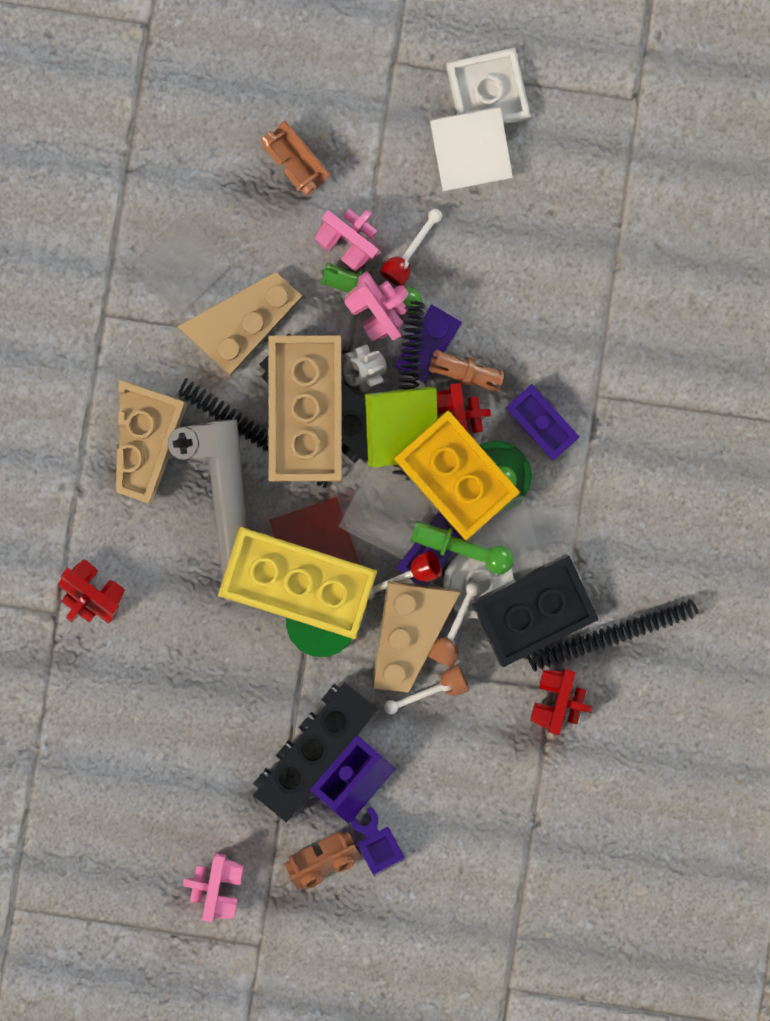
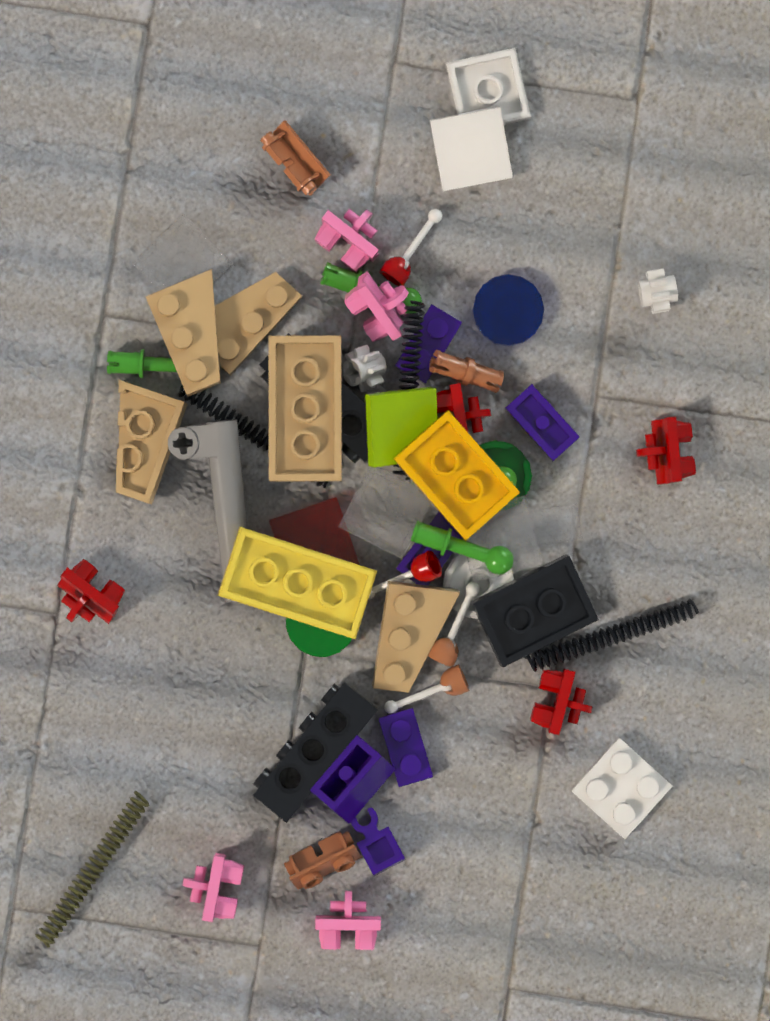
(96, 870): none -> olive piece
(137, 363): none -> bright green pin
(188, 327): none -> tan wing
(331, 925): none -> bright pink hips
(405, 747): none -> dark purple plate
(508, 310): none -> clear blue tile
(621, 788): none -> white plate
(658, 291): none -> white gear
(664, 453): none -> red hips

